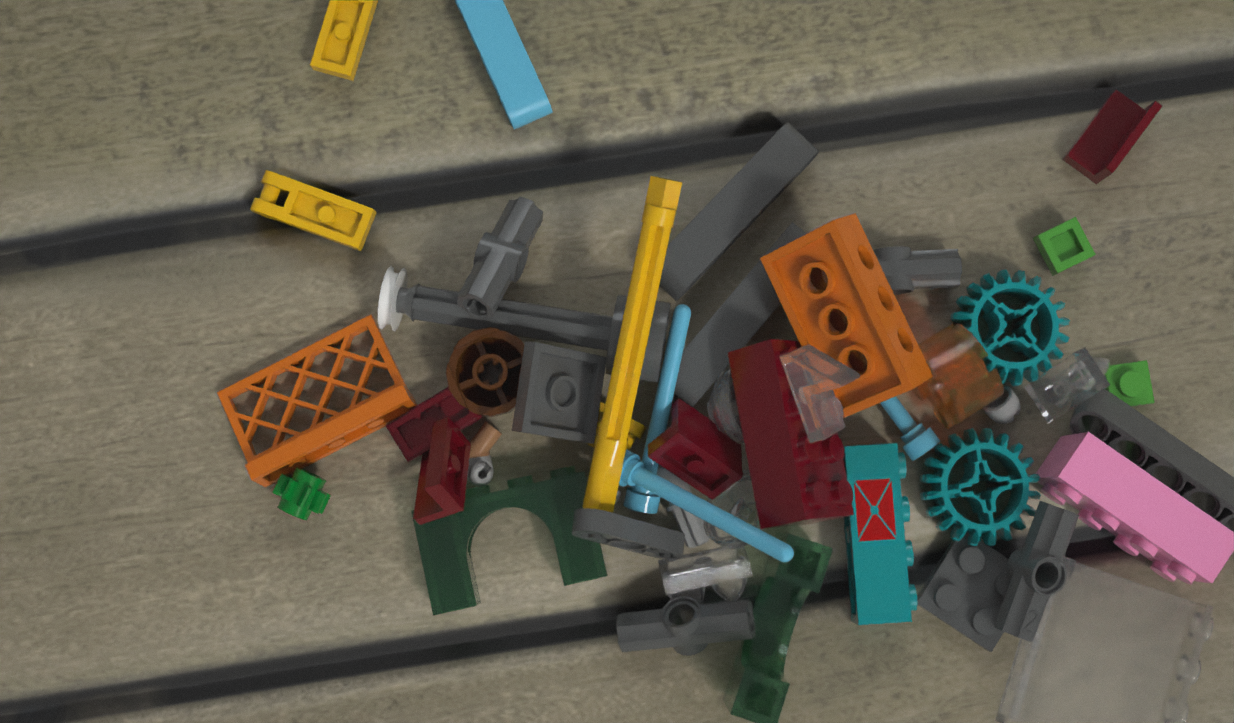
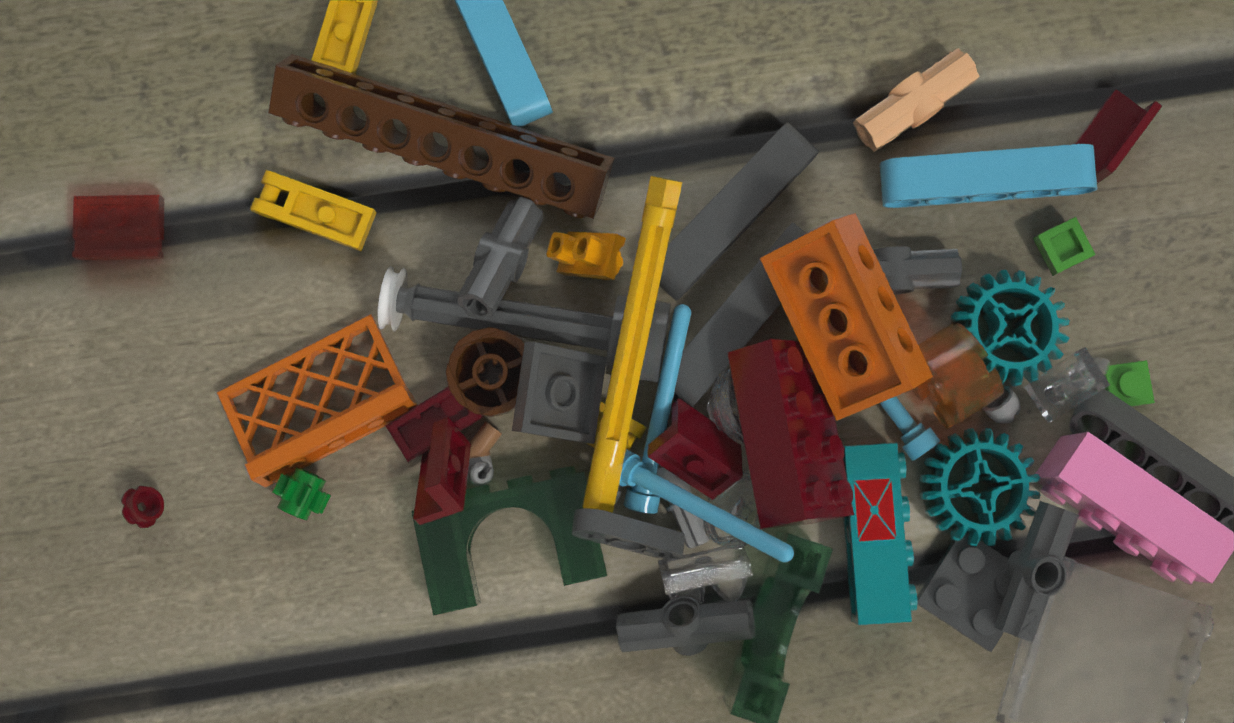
(118, 227): none -> clear red plate
(151, 502): none -> dark red plate
(294, 101): none -> reddish brown brick
(587, 254): none -> light orange hips
(812, 381): clear slope -> none
(916, 99): none -> light nougat piece
(988, 176): none -> medium azure beam

